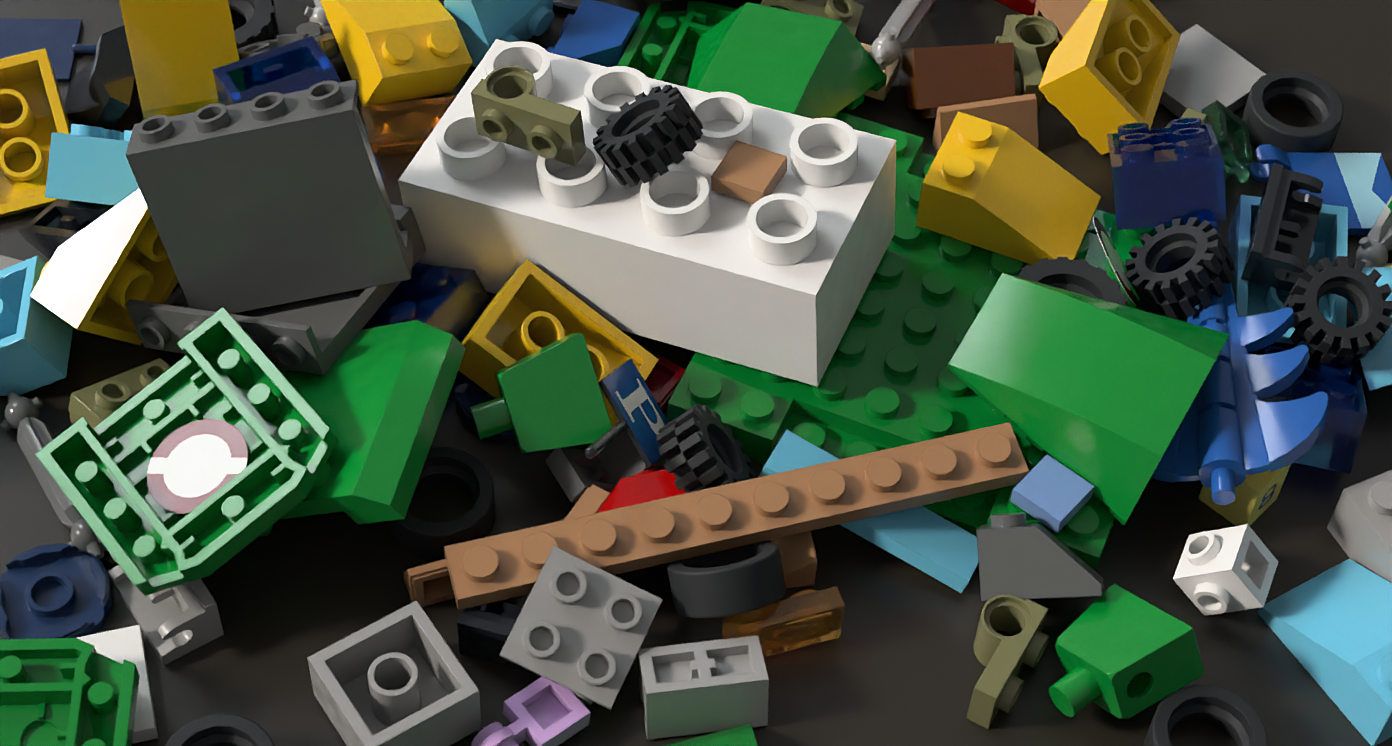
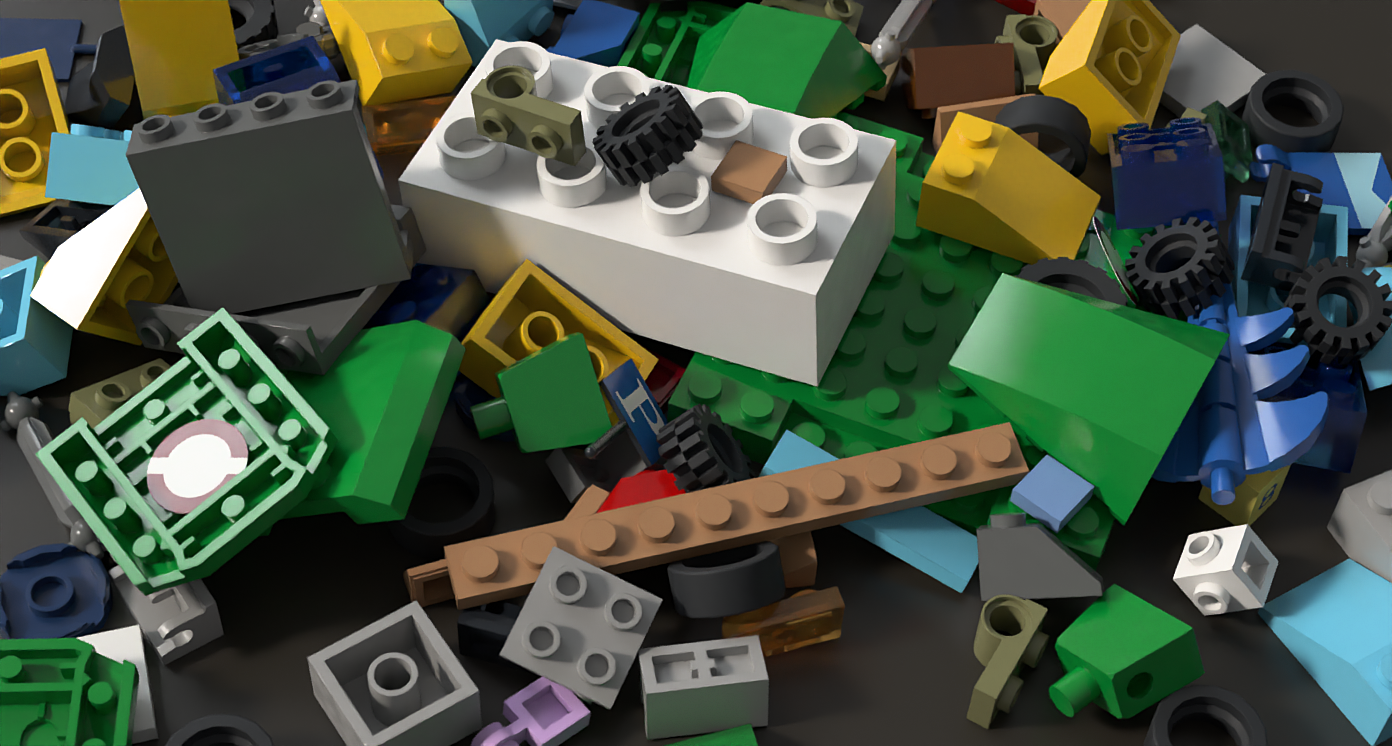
(1051, 117): none -> black tyre

